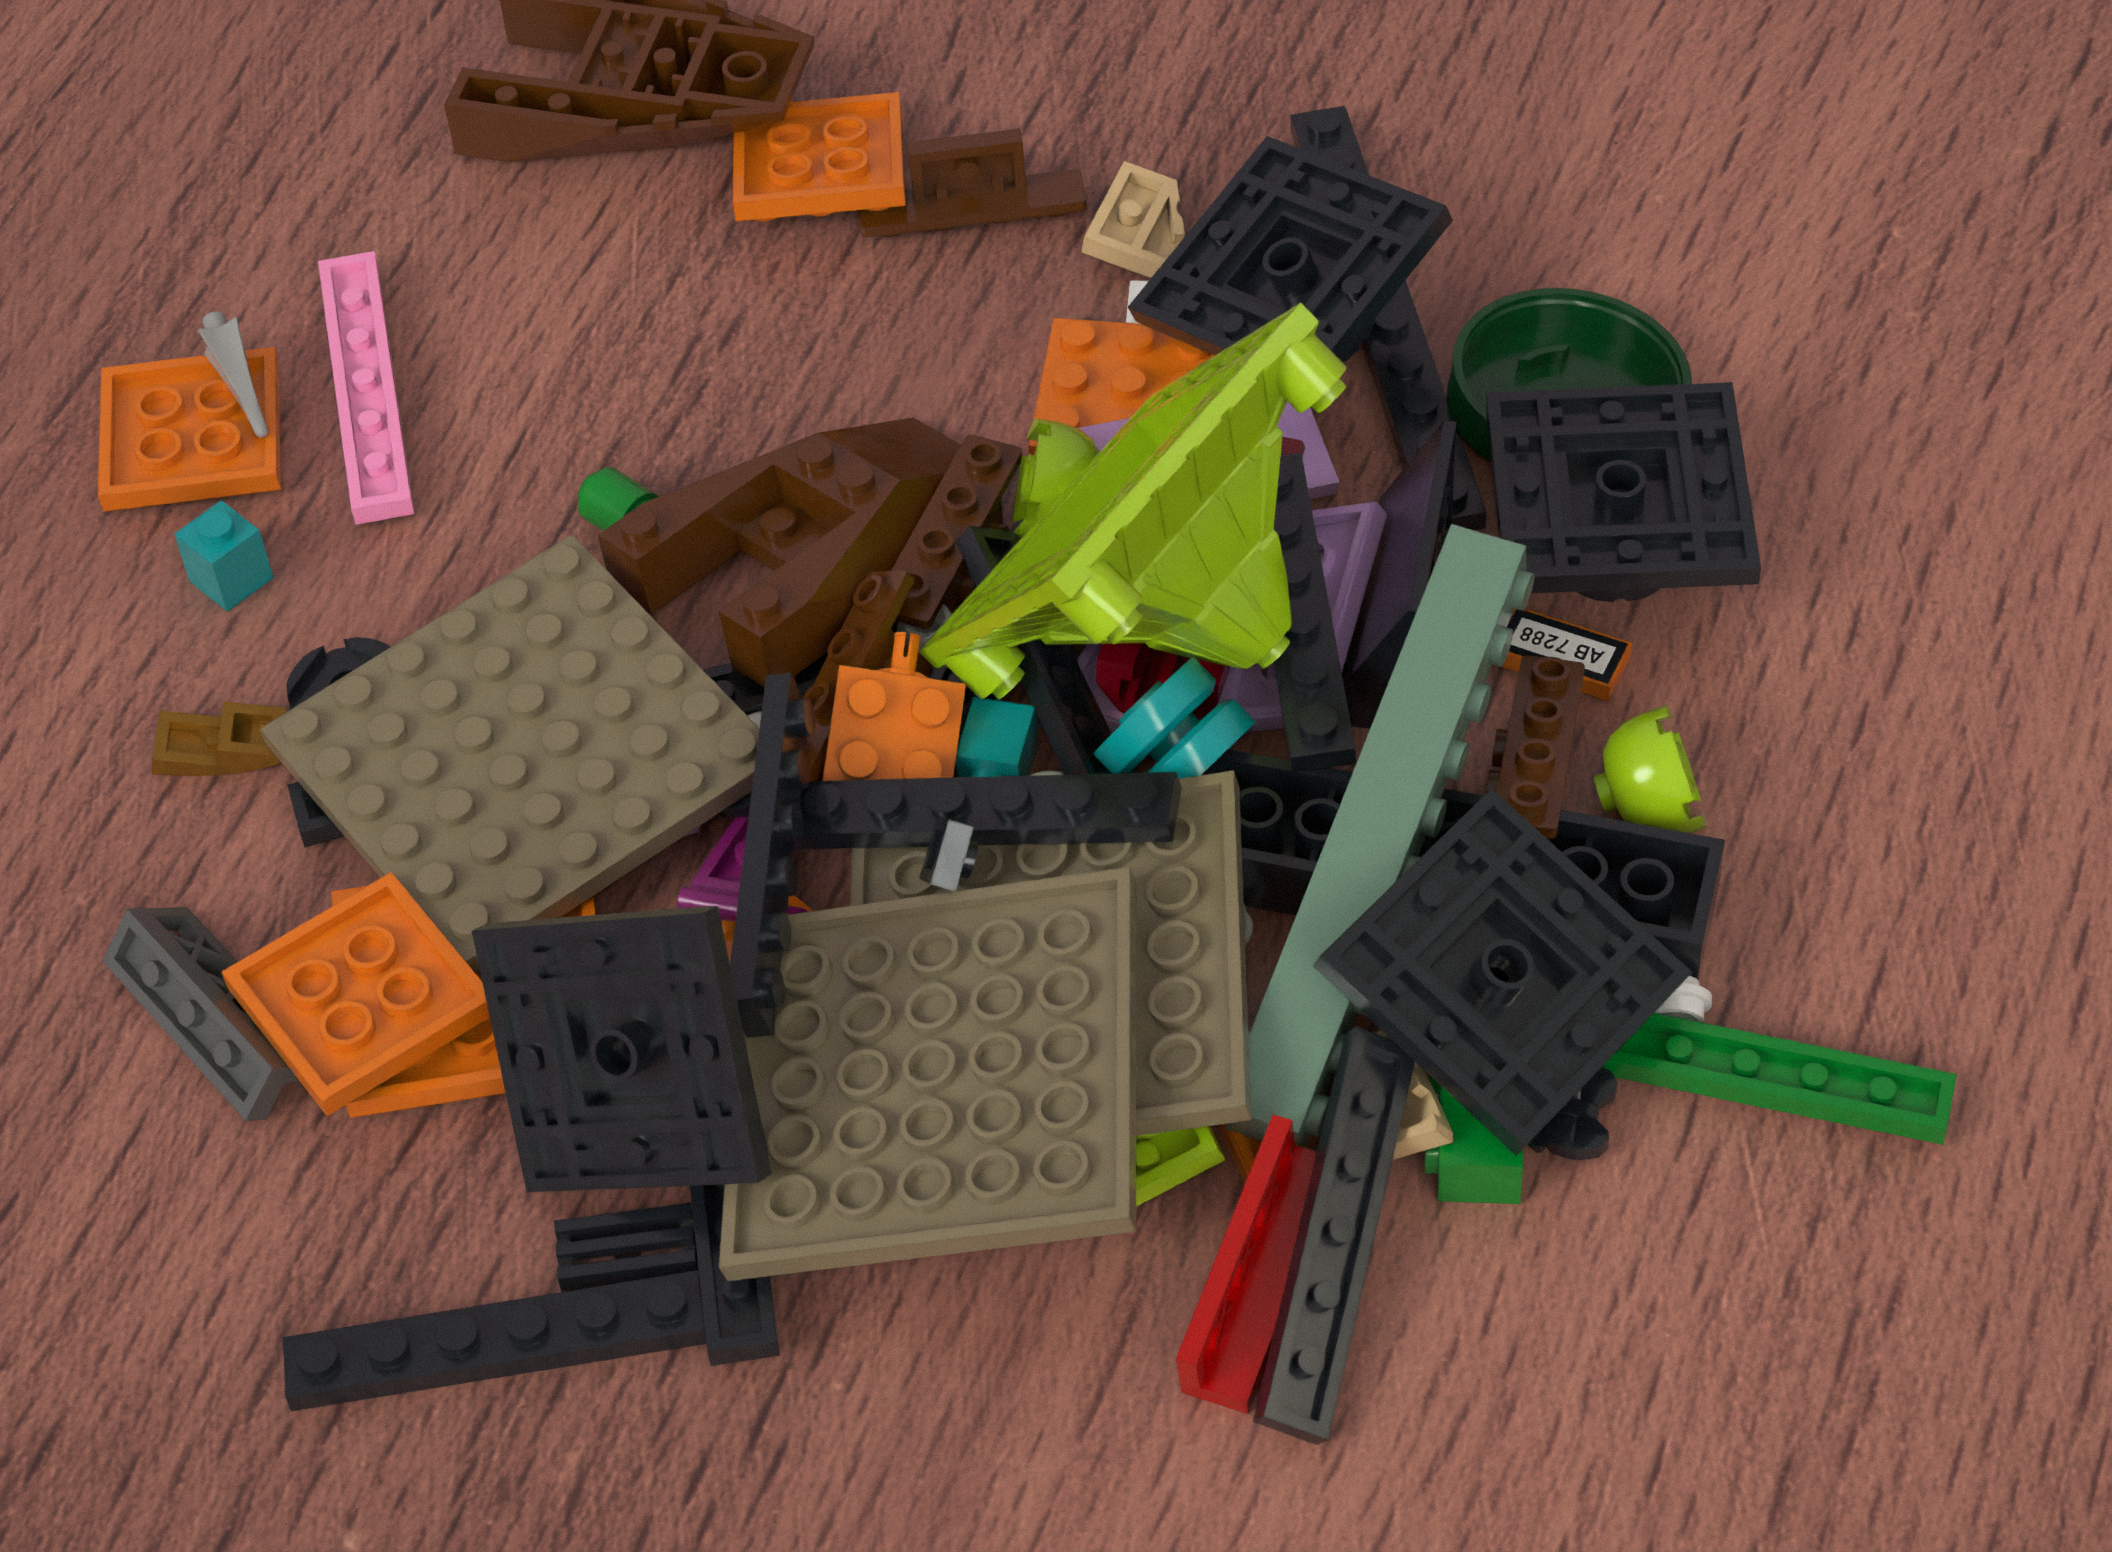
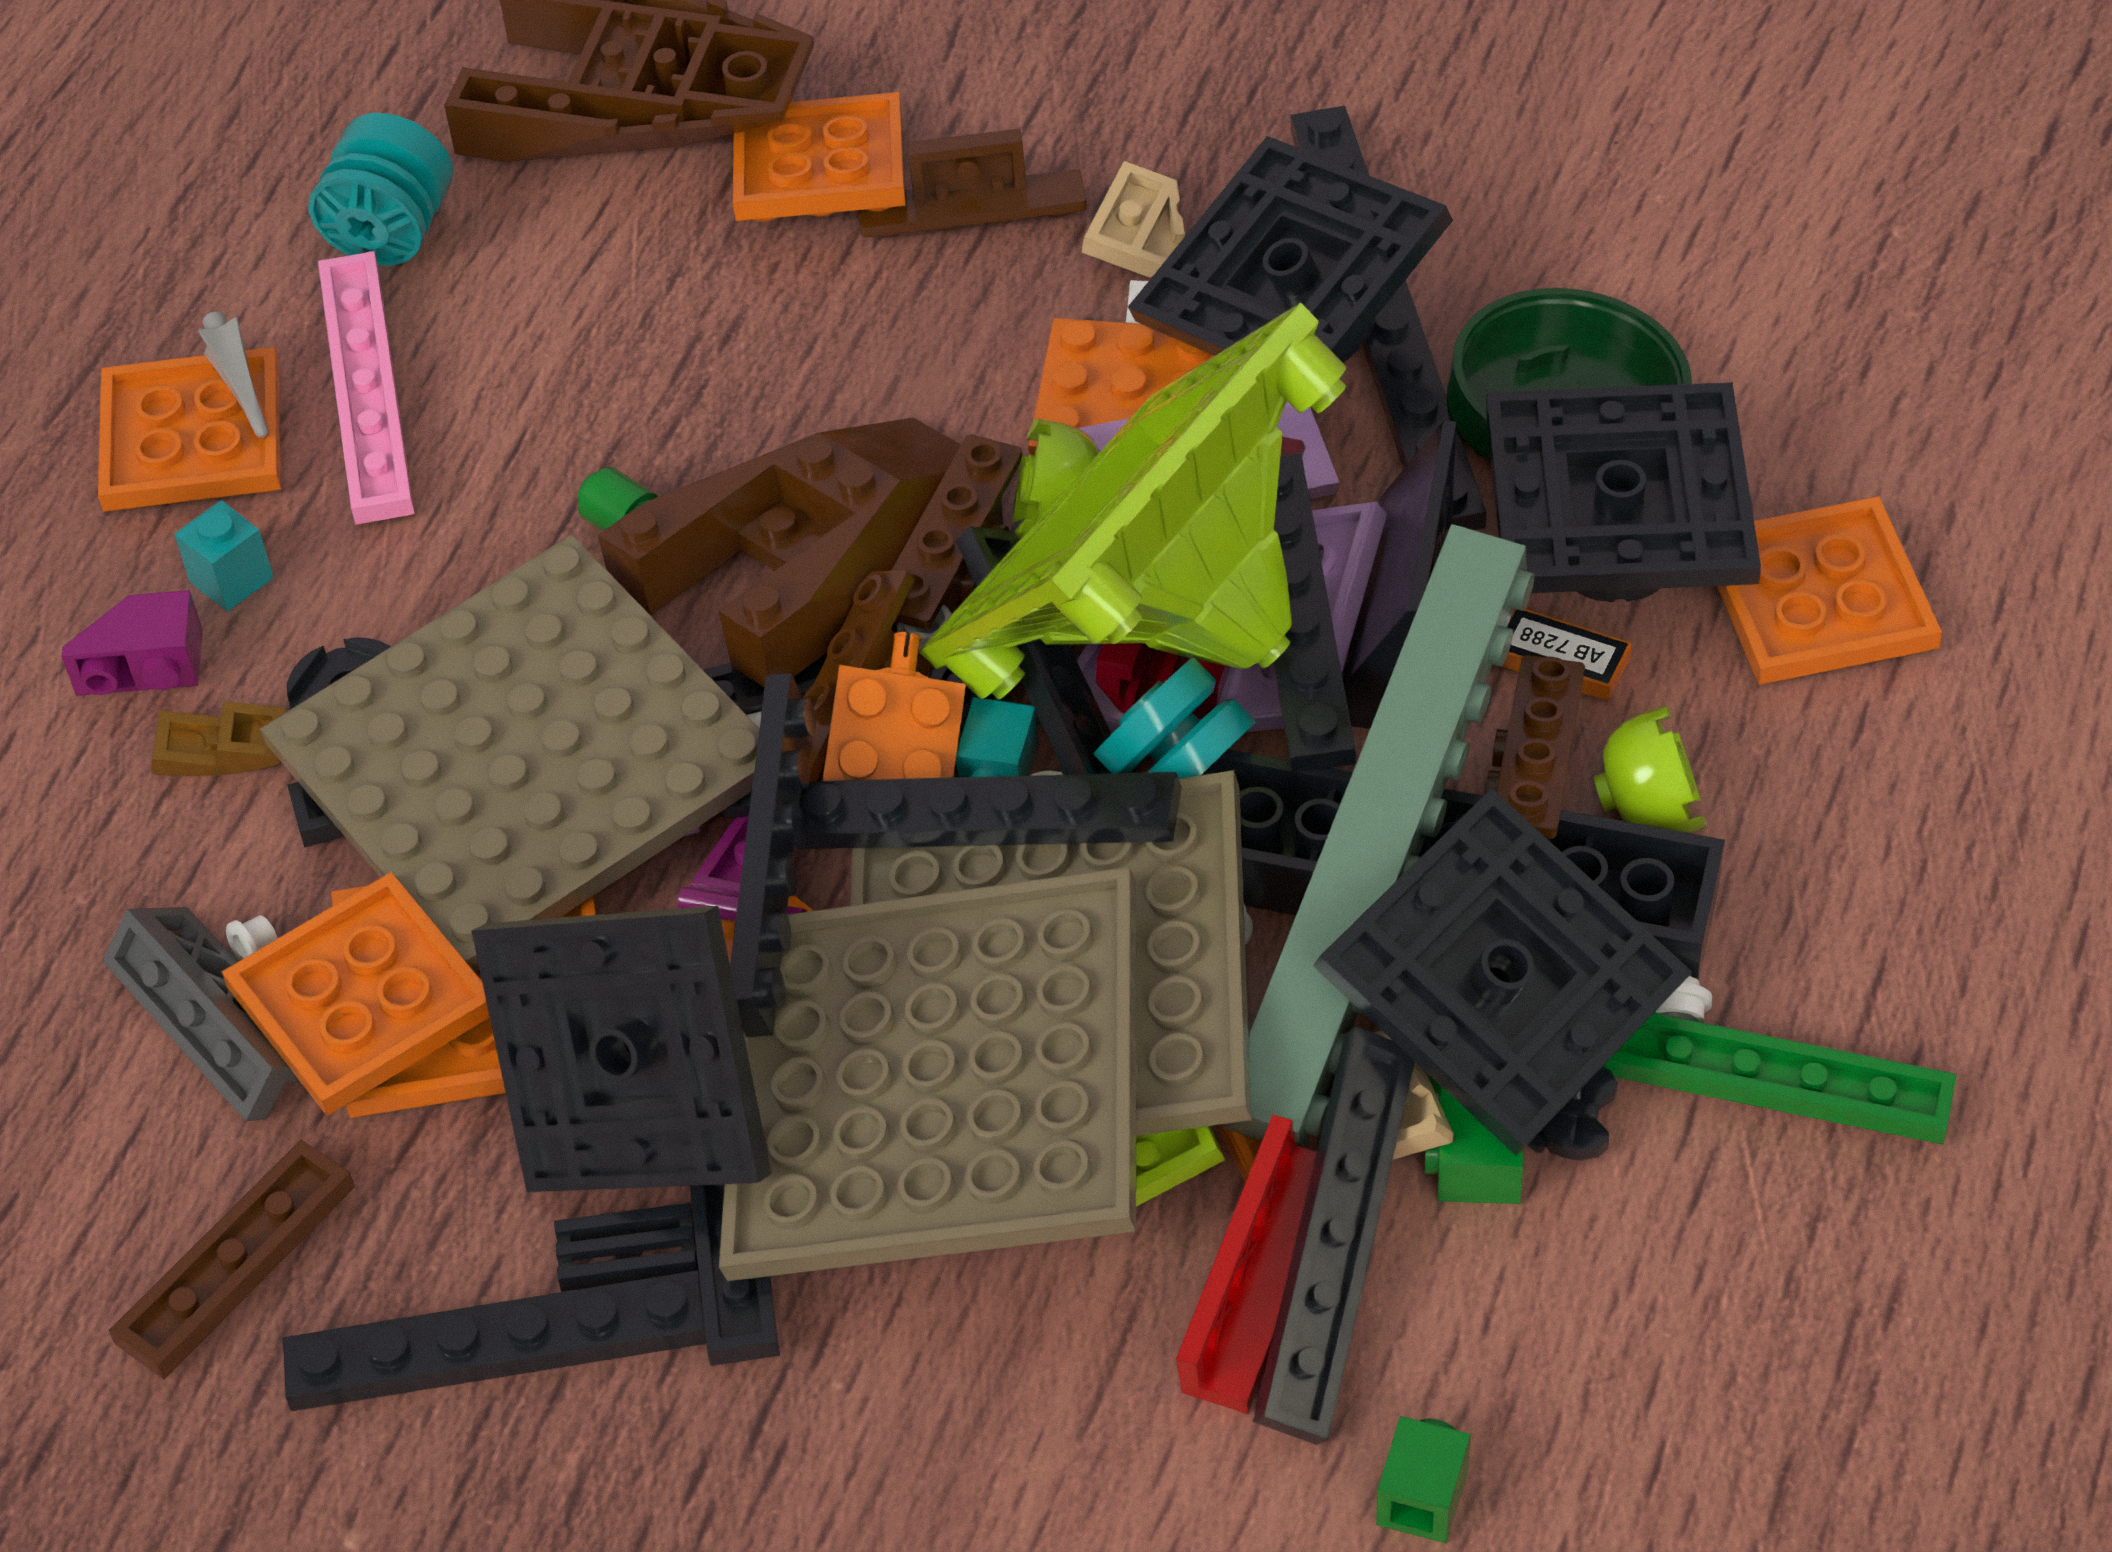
(138, 646): none -> magenta slope
(231, 1259): none -> reddish brown plate
(249, 936): none -> white piece
(381, 188): none -> teal wheel
(949, 853): plate -> none
(1423, 1478): none -> green brick
(1830, 594): none -> orange plate

